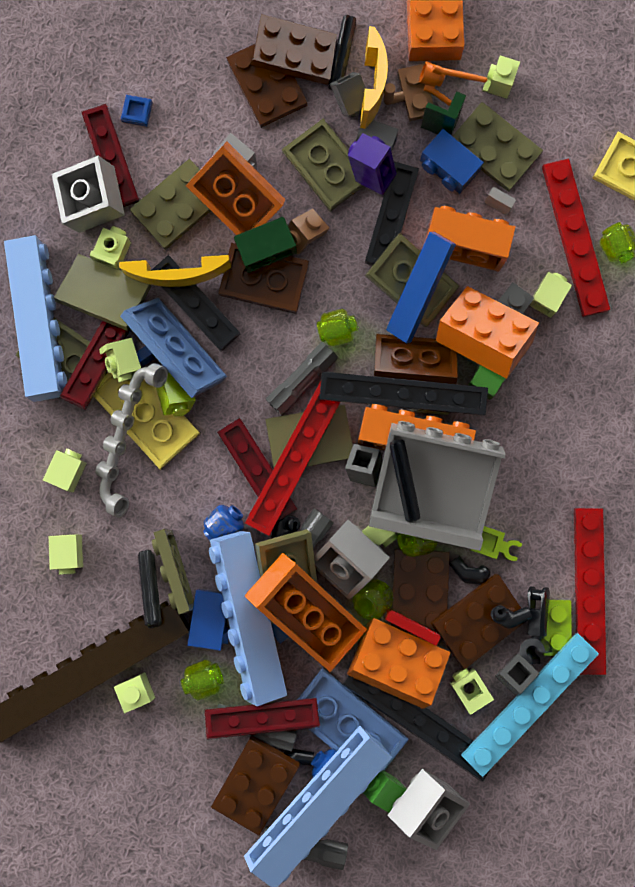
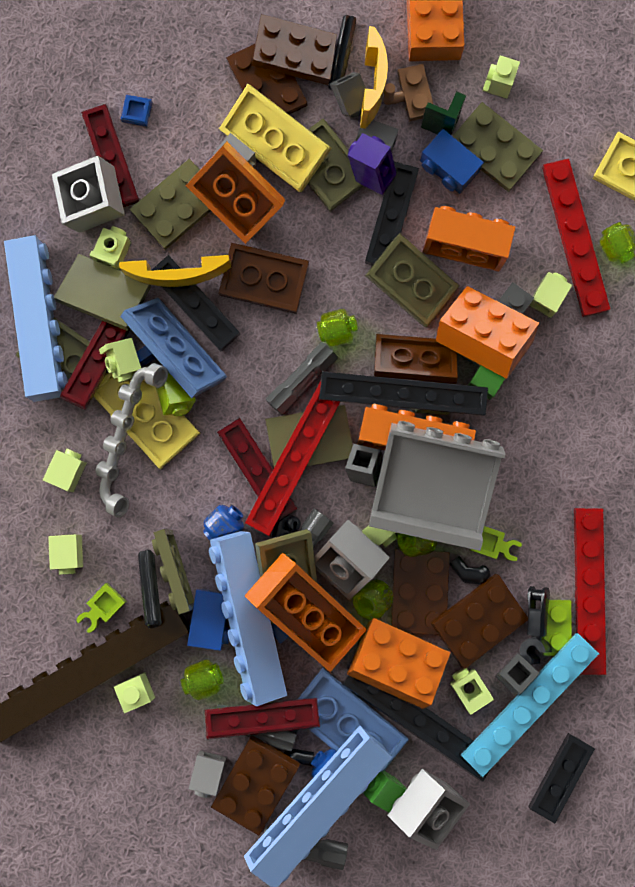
(103, 605): none -> lime plate
(207, 774): none -> light grey brick
(265, 244): dark green panel -> none
(275, 138): none -> light yellow tile
(307, 229): medium nougat bracket -> none
(405, 480): black axle -> none
(412, 627): red tile -> none
(420, 286): blue tile -> none
(434, 75): orange plant -> none
(500, 201): light grey tile -> none
(509, 618): black arm -> none
(561, 778): none -> black plate

